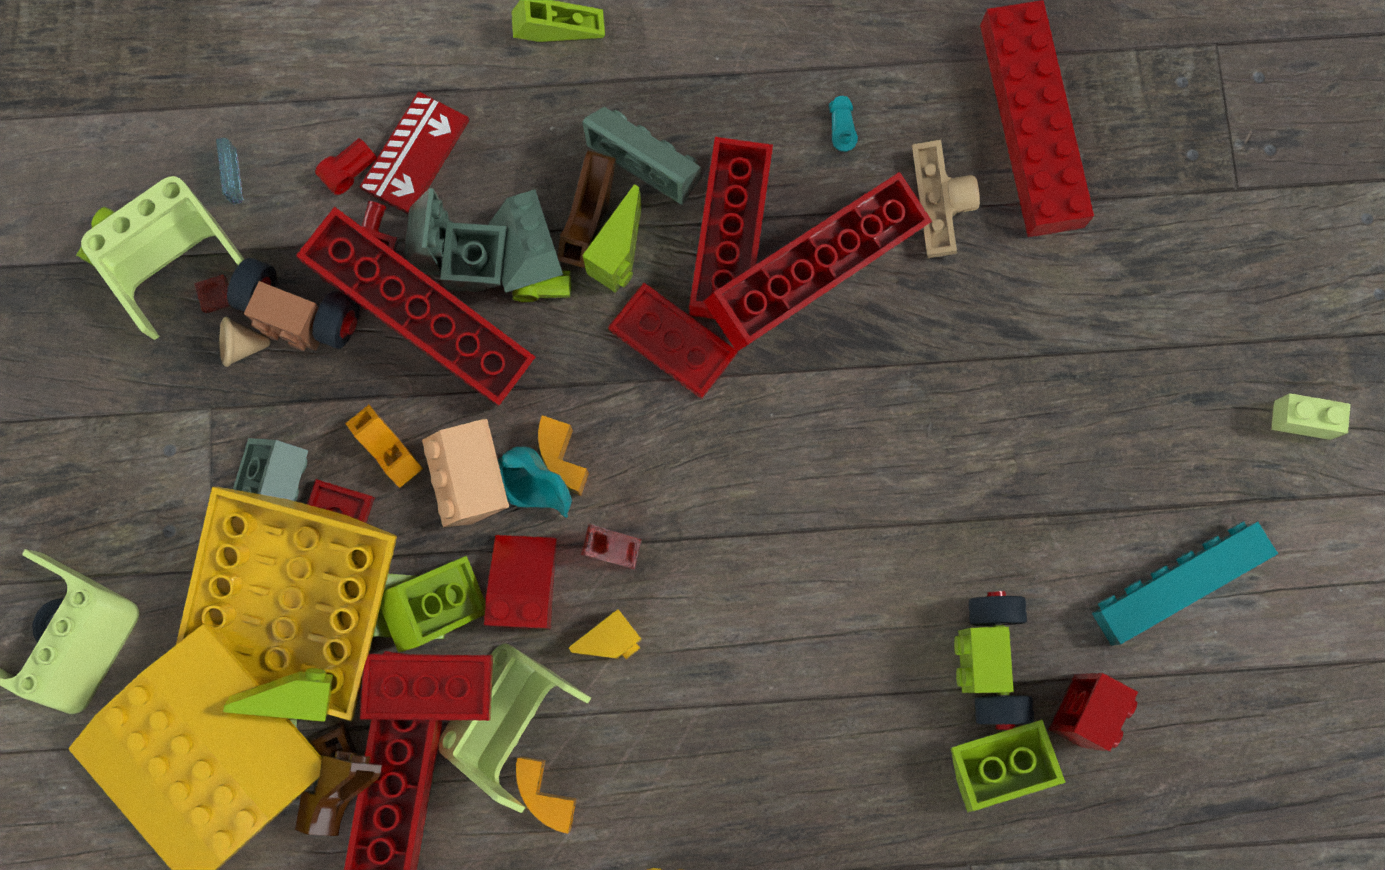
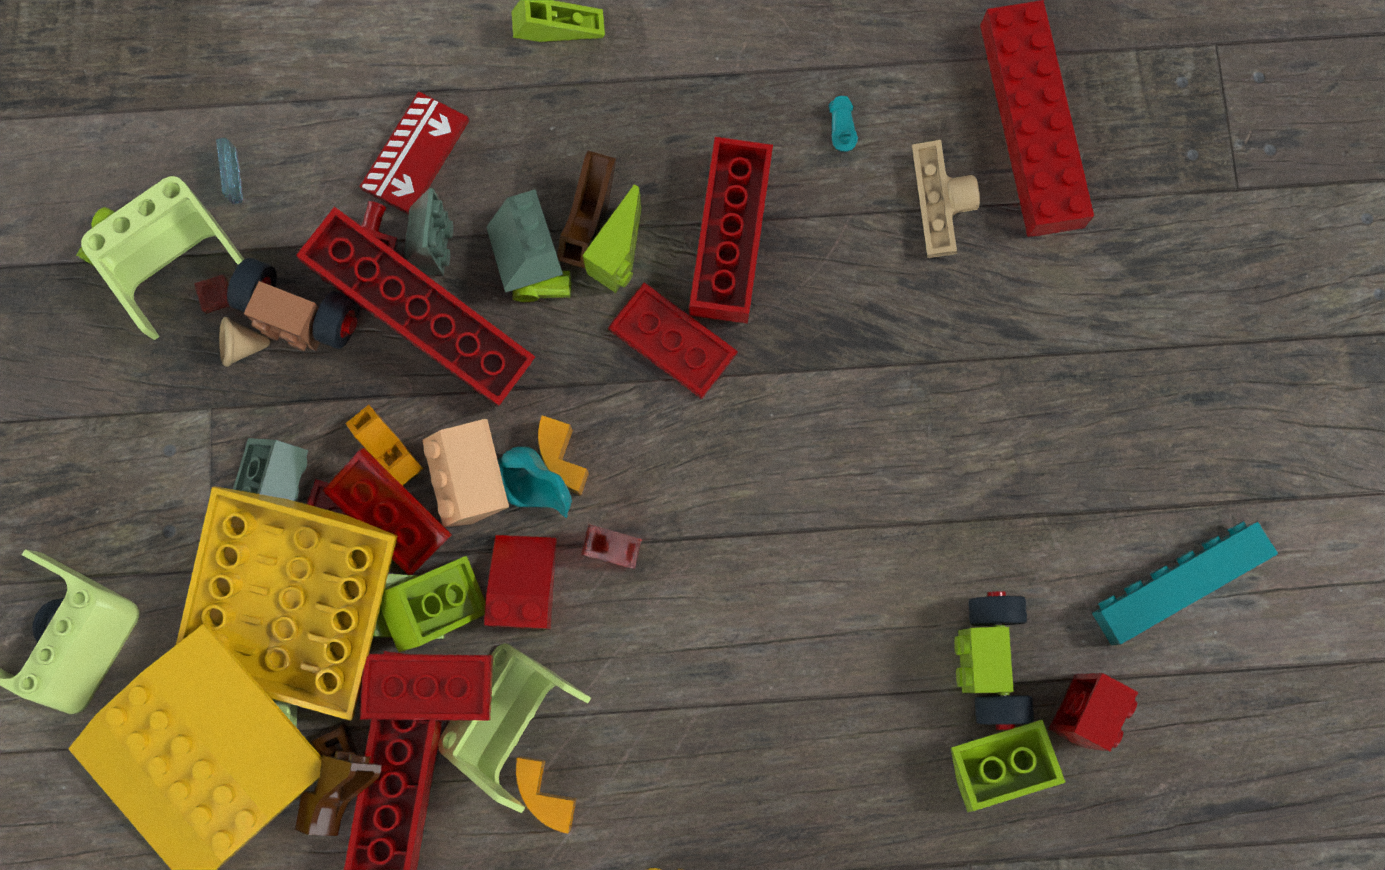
(293, 697): lime slope -> none
(340, 171): red piece -> none
(376, 498): none -> red tile
(473, 256): sand green slope -> none
(609, 639): yellow slope -> none
(642, 154): sand green slope -> none
(817, 261): red brick -> none
(1310, 416): yellowish green brick -> none

